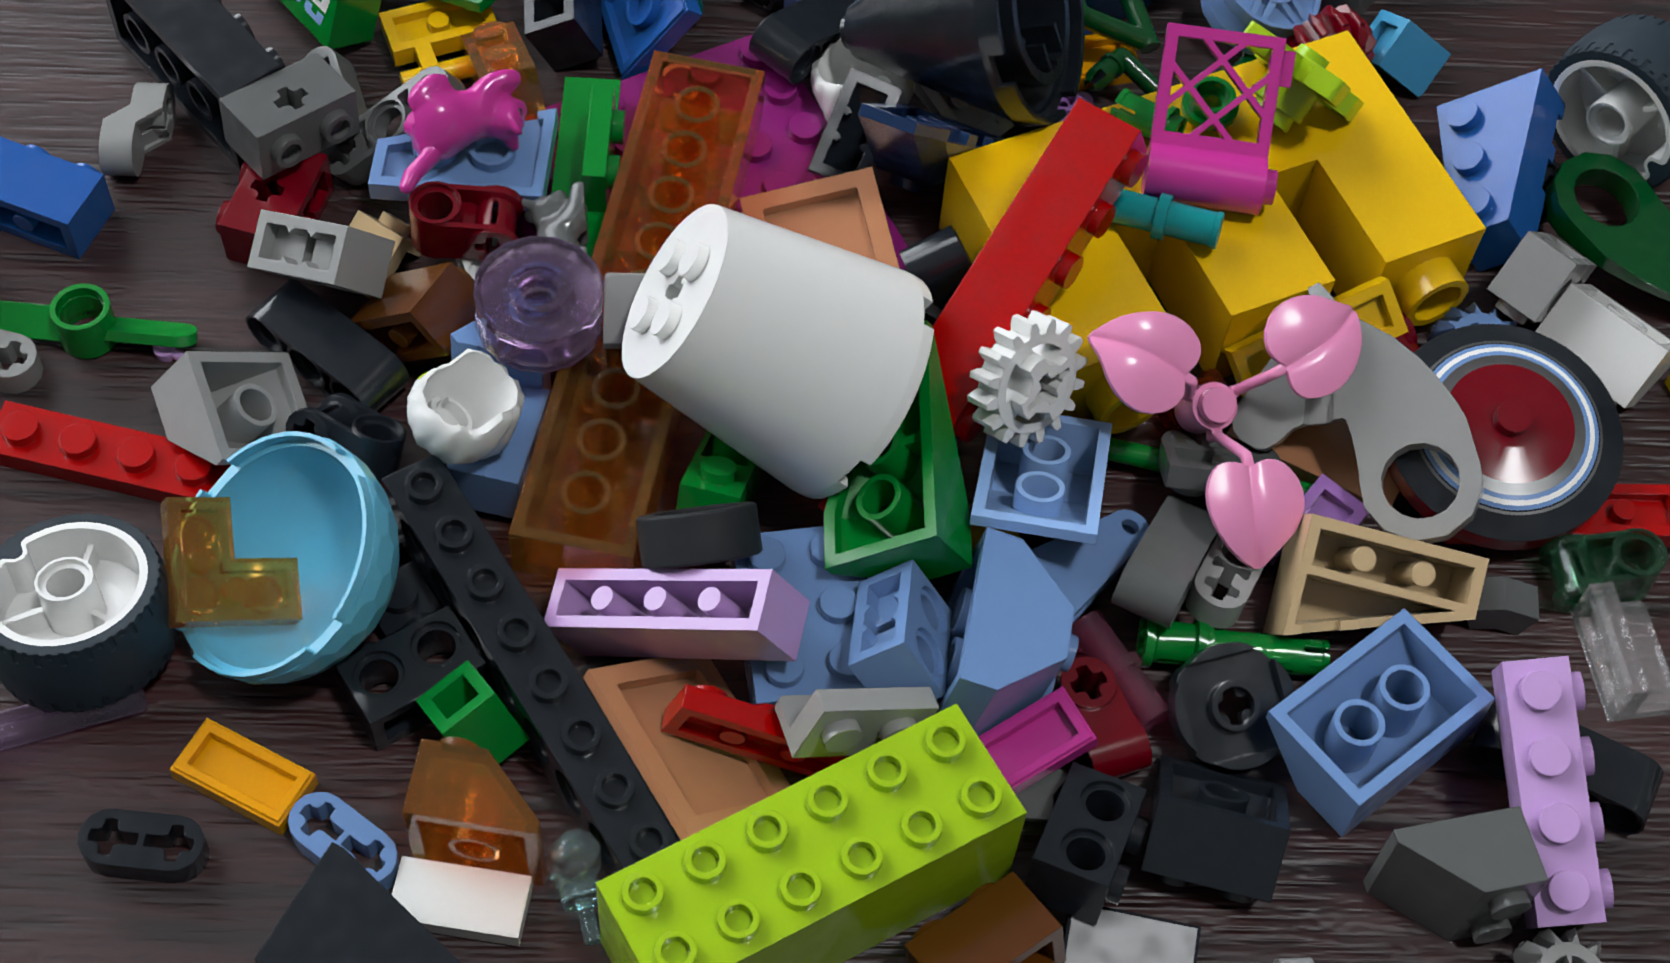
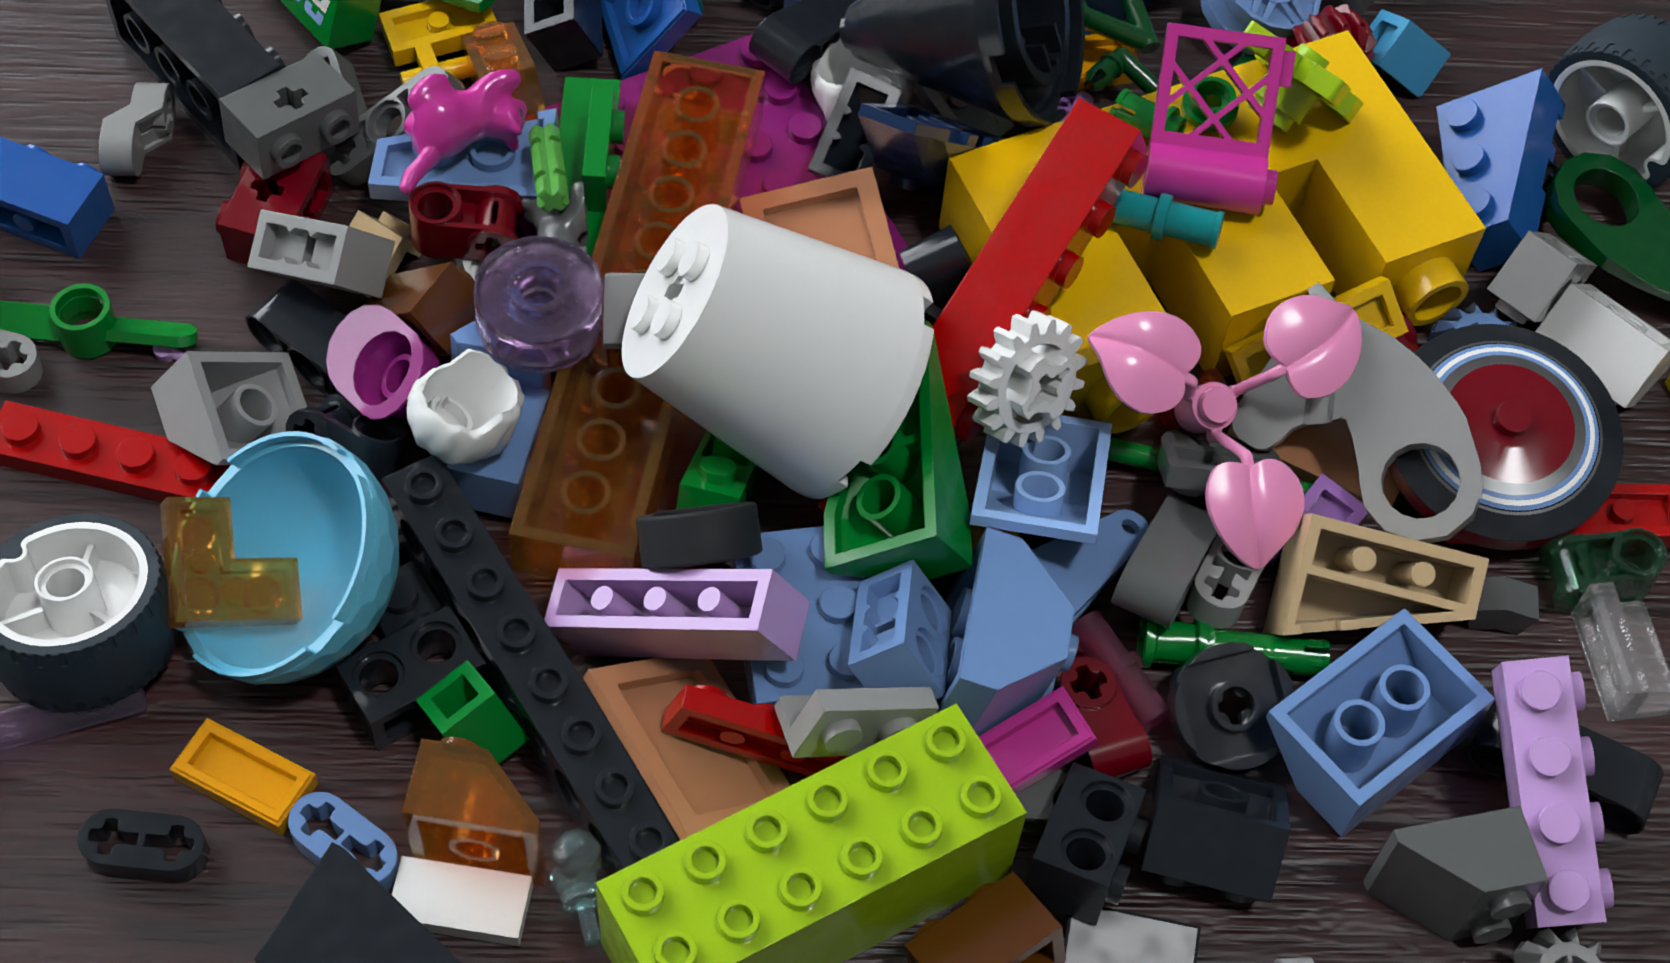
(377, 361): none -> magenta piece
(548, 168): none -> bright green axle

